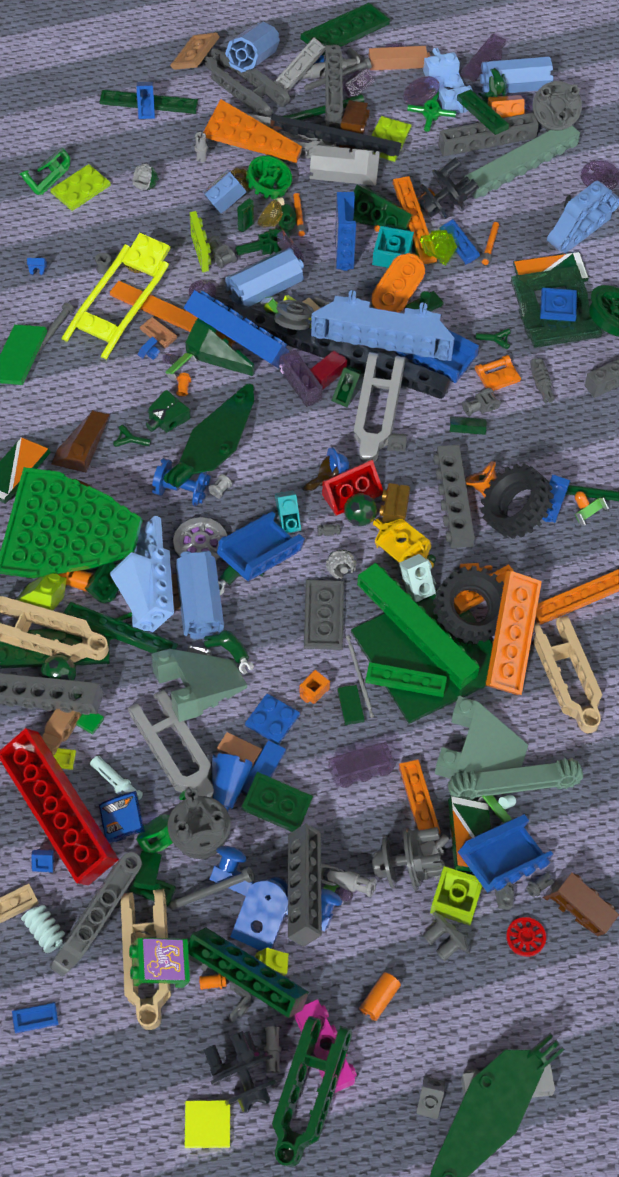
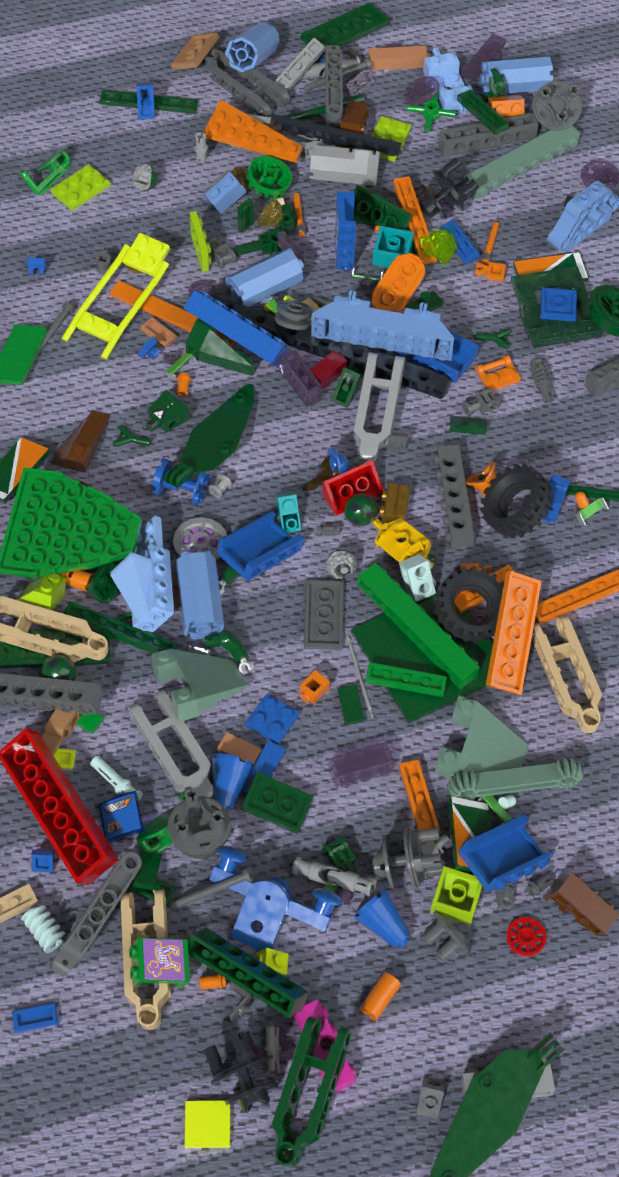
(304, 885): dark grey brick -> none
(341, 855): none -> dark green connector
(365, 281): none -> piece
(384, 919): none -> blue cone
(494, 271): none -> orange plate

